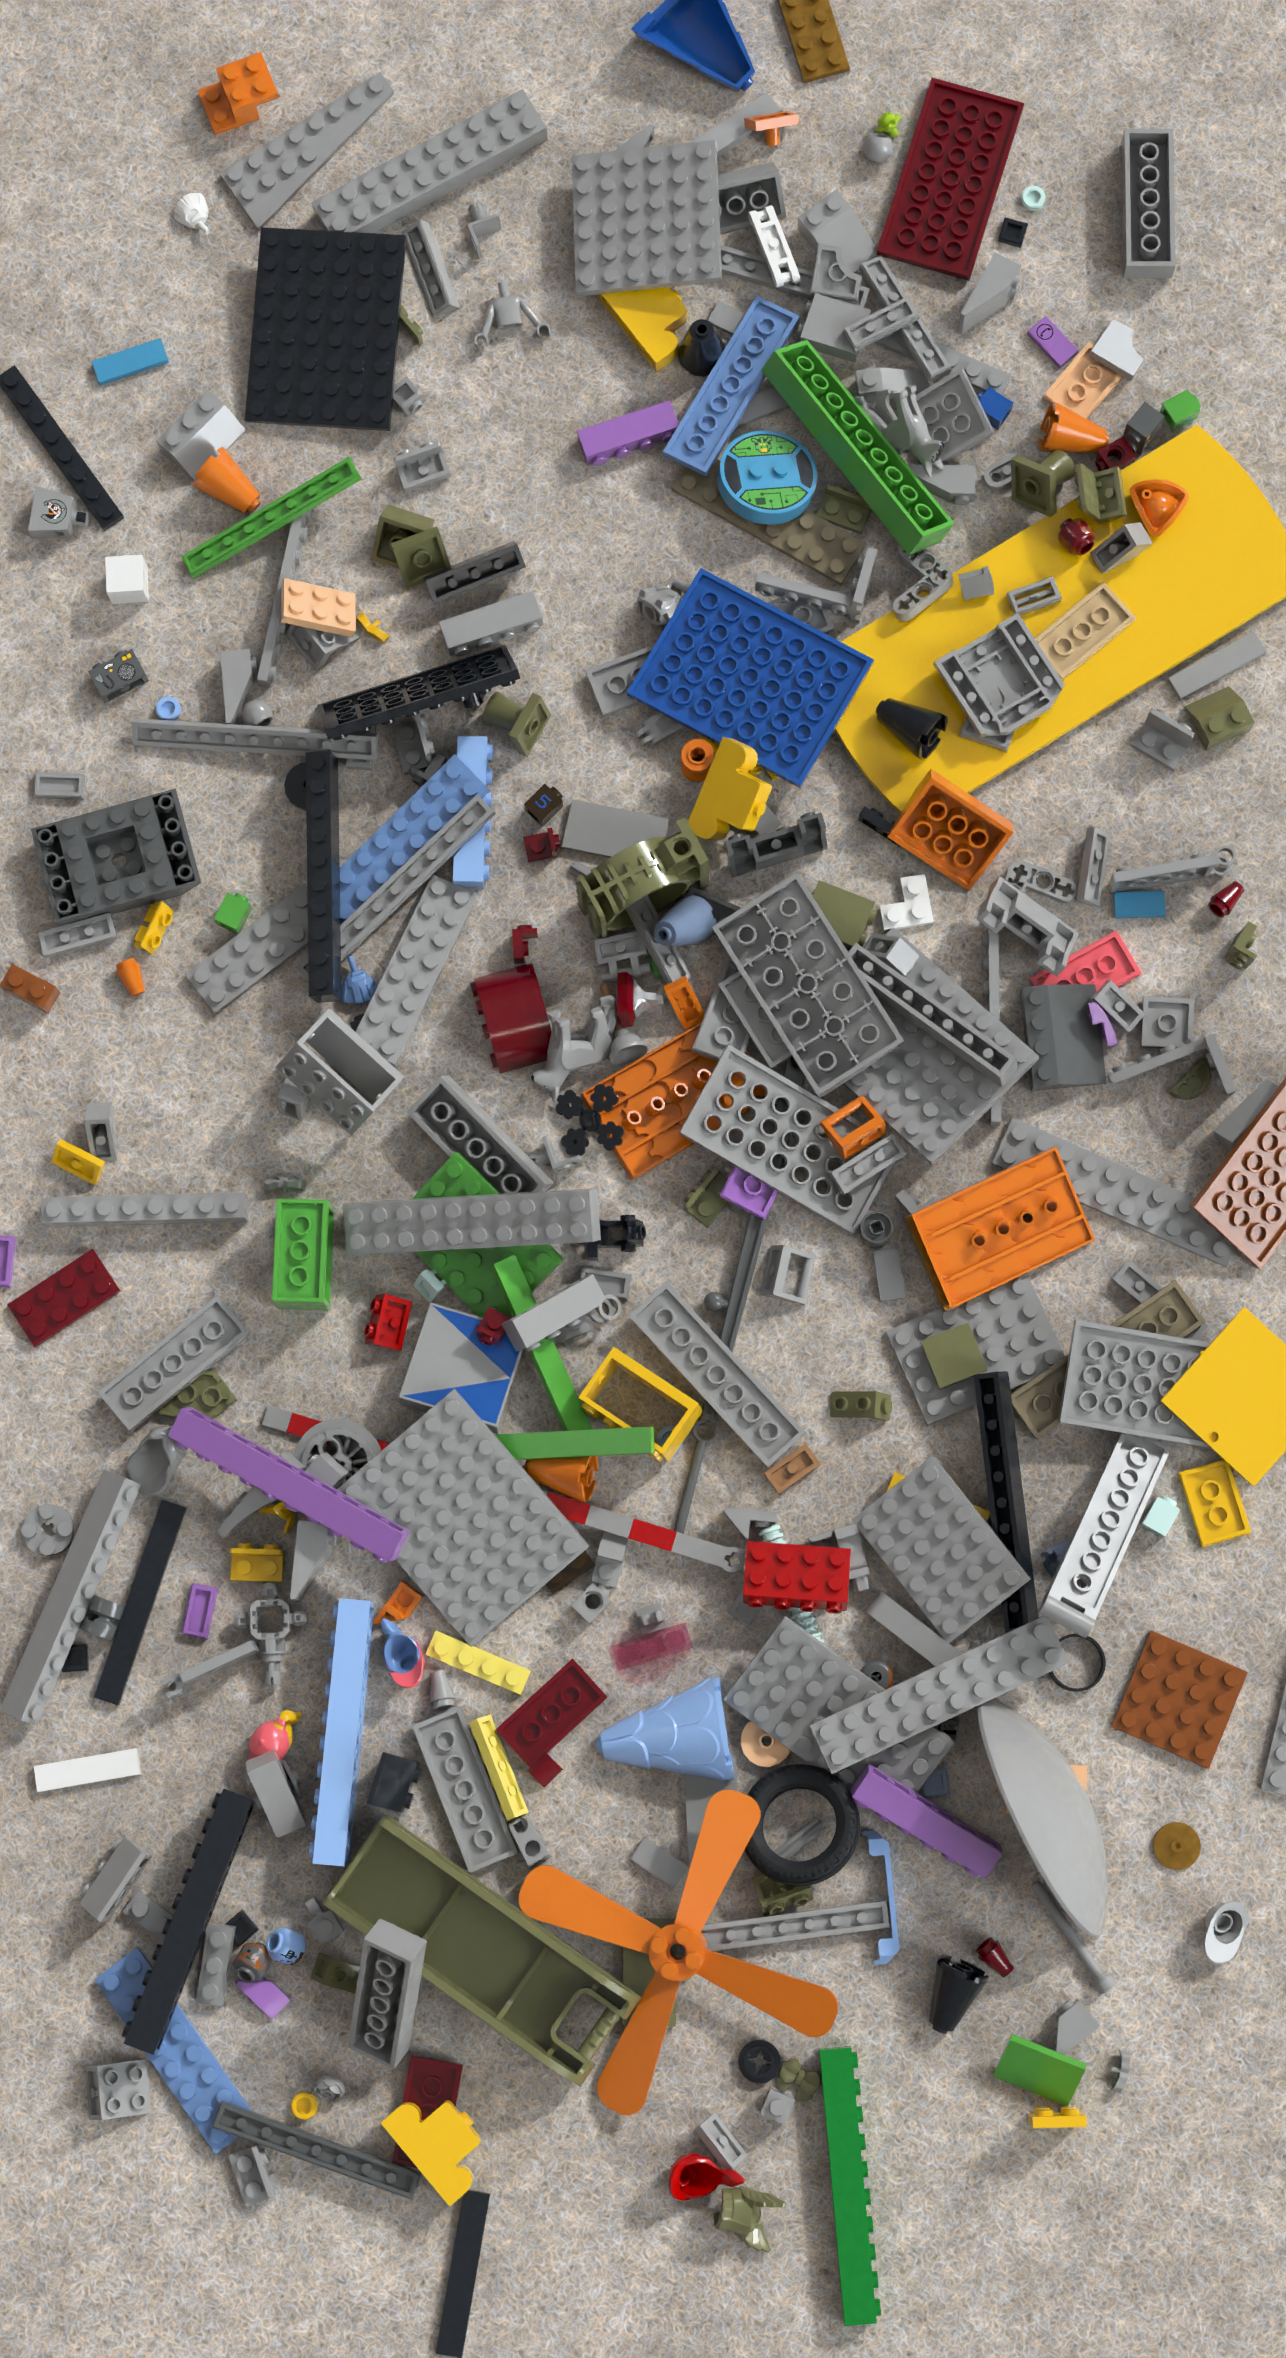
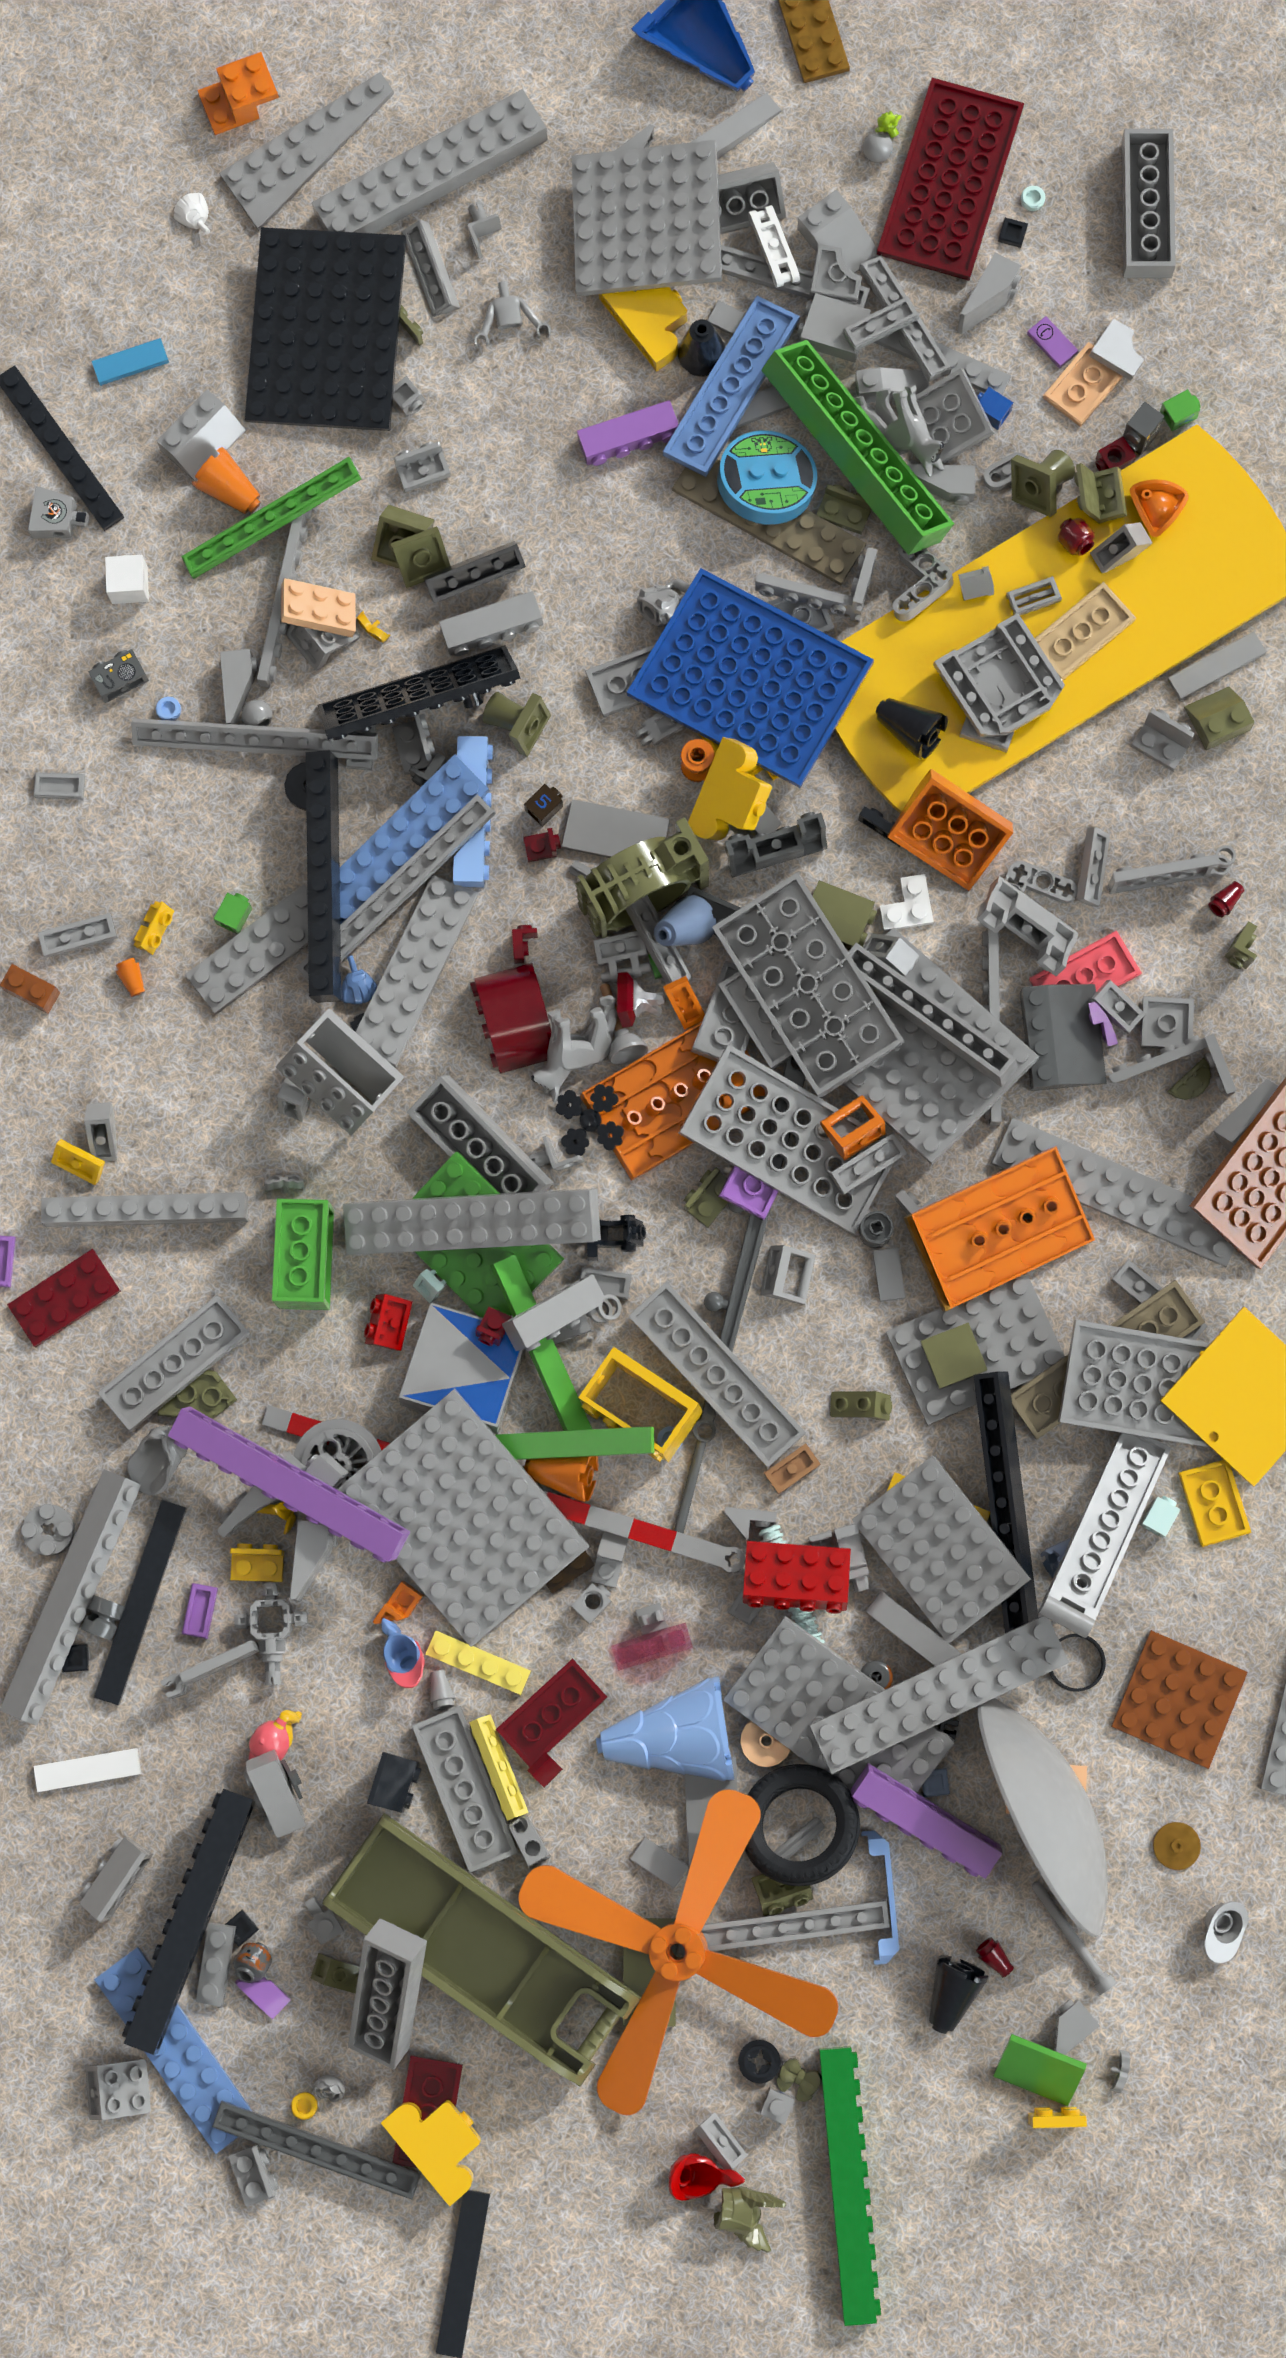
(80, 853): dark grey slope -> none
(148, 1914): light grey plate -> none
(286, 1946): light blue head -> none
(343, 1732): light blue brick -> none
(771, 124): orange tile -> none
(1070, 432): orange cone -> none
(1139, 904): dark azure tile -> none

